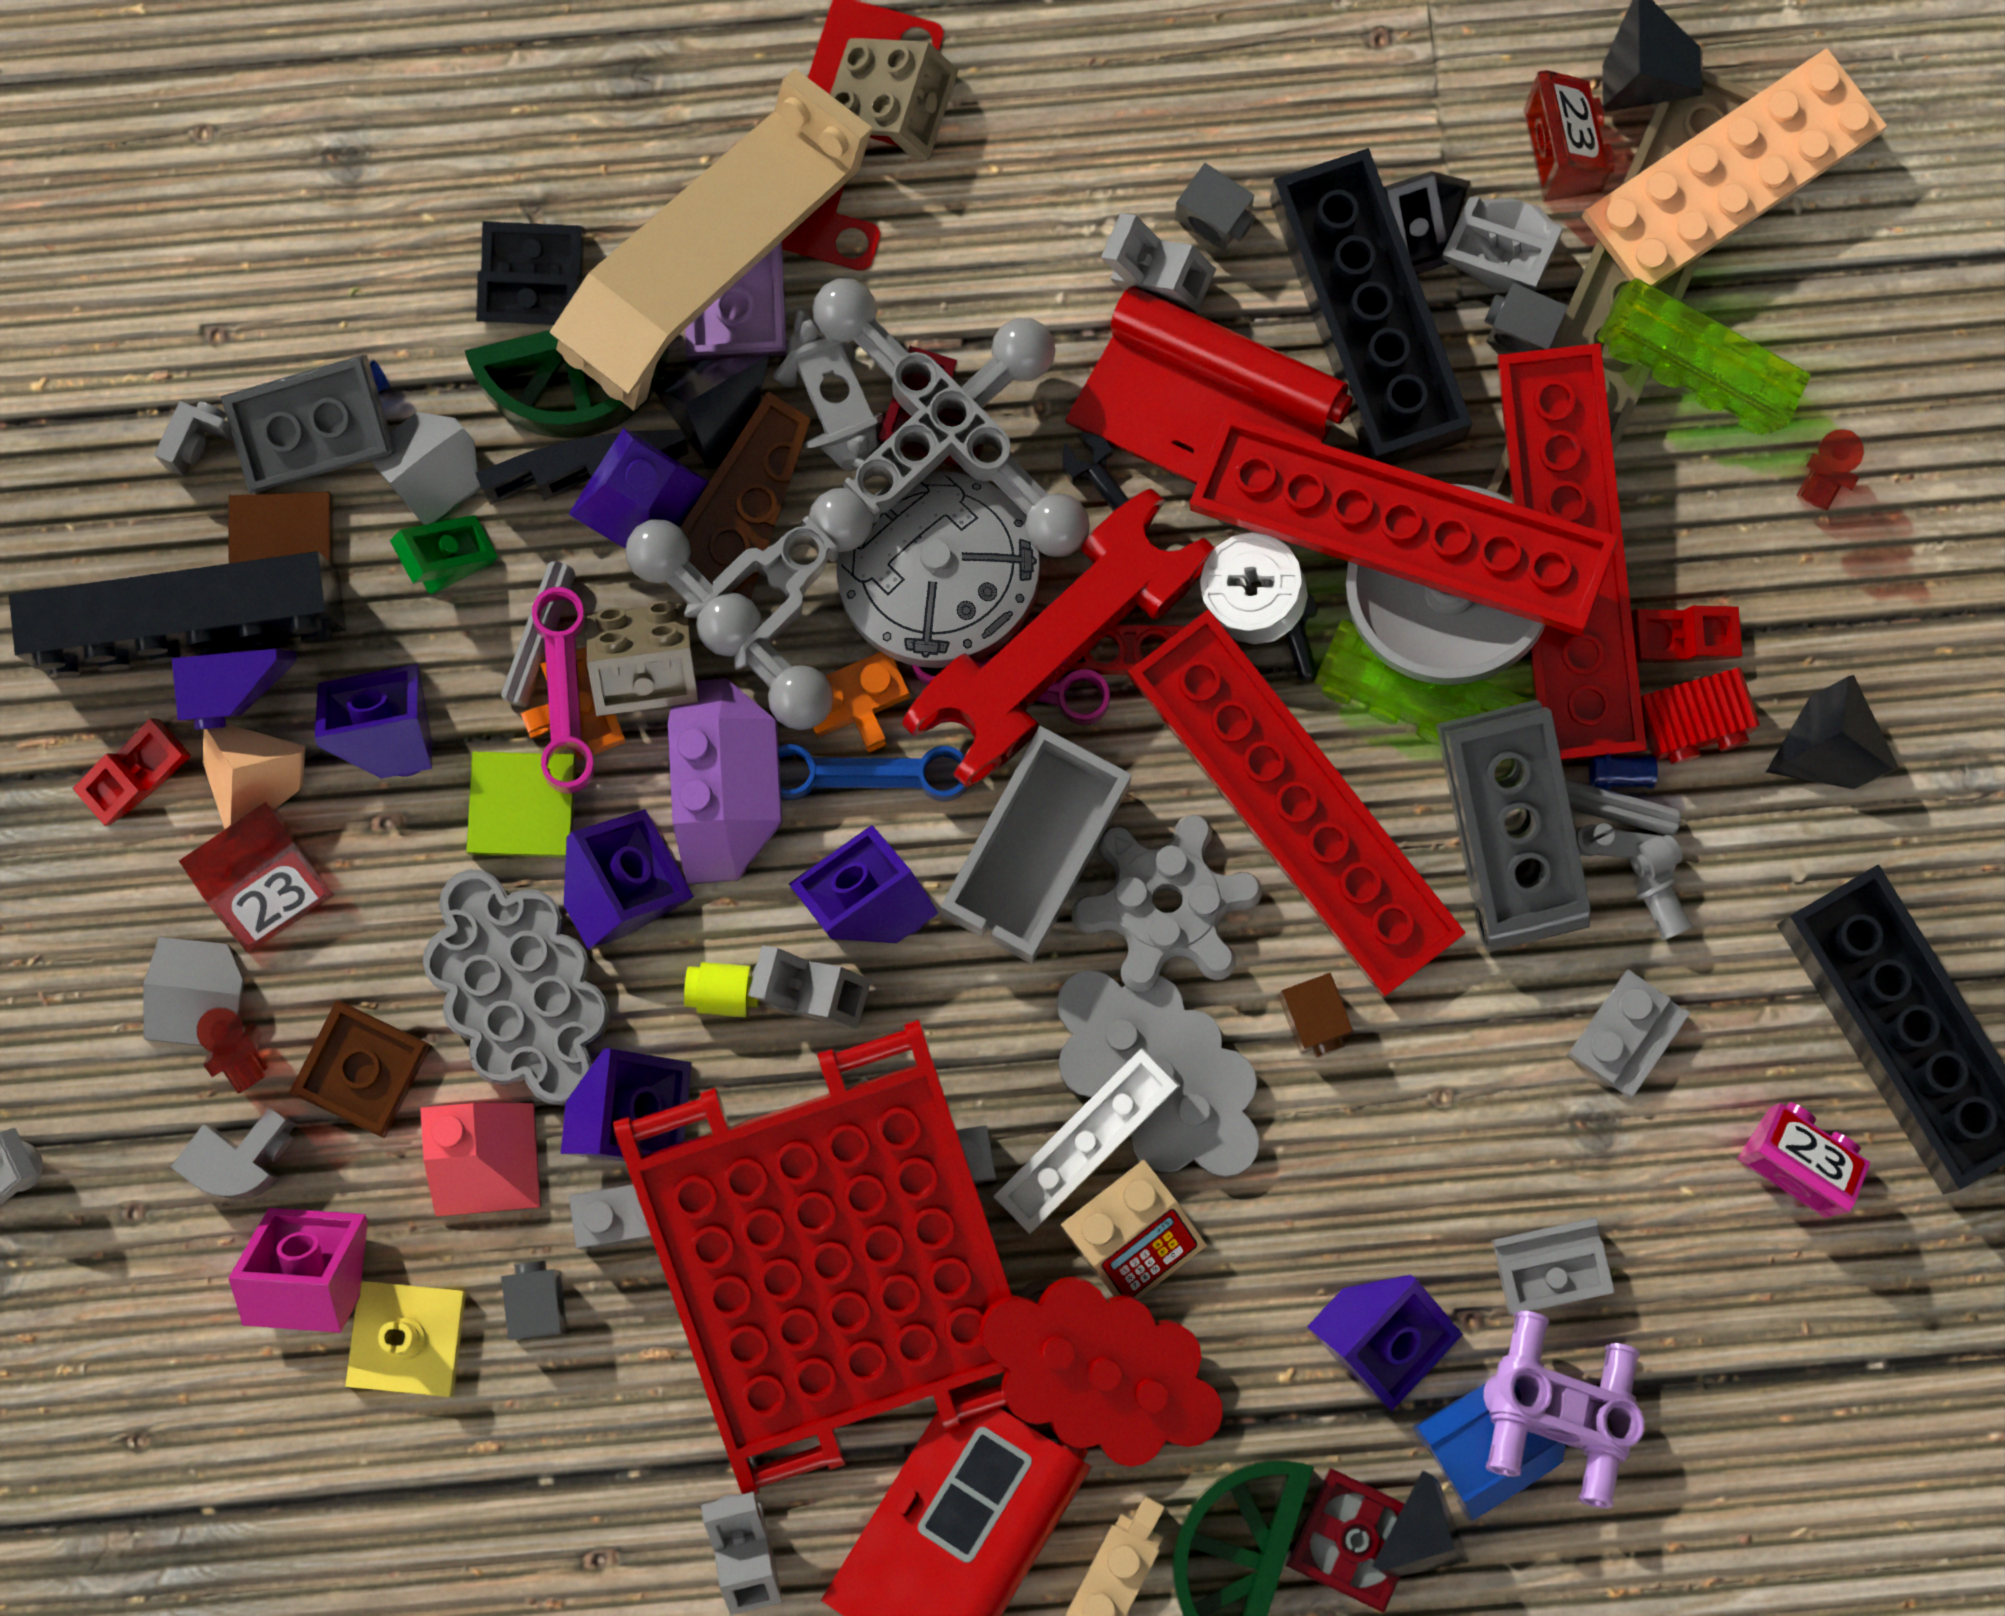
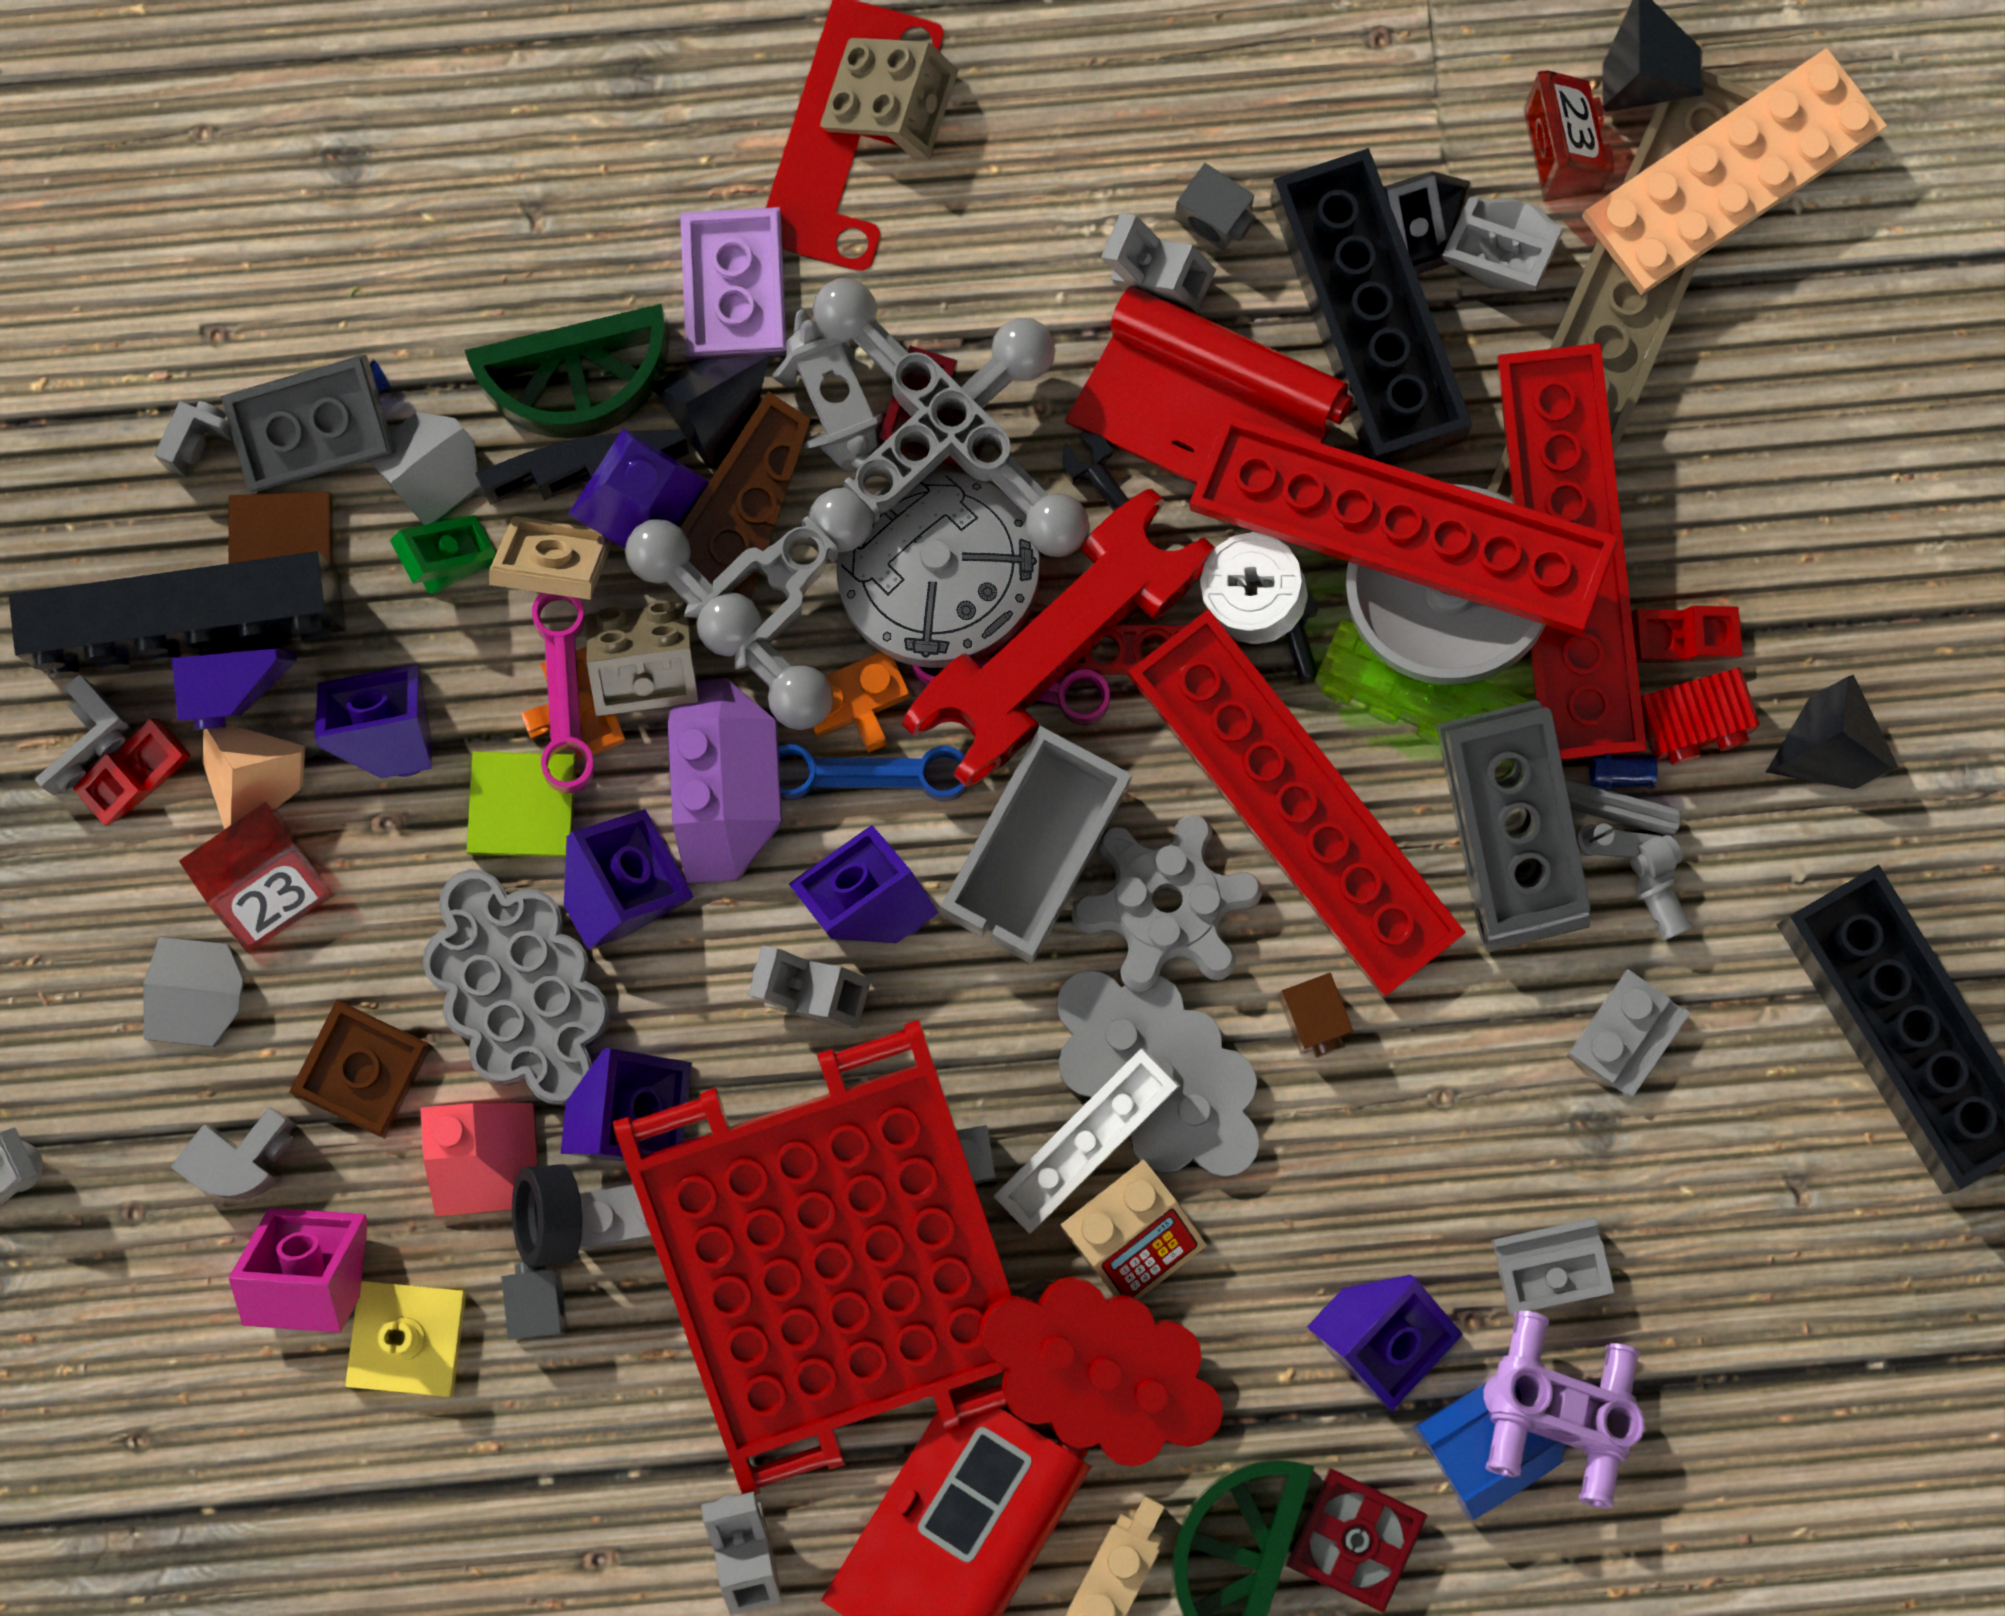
(104, 738): none -> light grey bracket
(231, 1048): clear red hips -> none
(528, 271): black slope -> none
(531, 649): light grey axle -> none
(546, 1215): none -> black tyre
(550, 558): none -> tan tile
(709, 238): tan panel -> none
(719, 989): neon yellow brick -> none
(1422, 1534): black slope -> none
(1524, 320): dark grey brick -> none
(1702, 357): clear neon green brick -> none
(1805, 1160): dark pink slope -> none
(1828, 470): clear red hips -> none

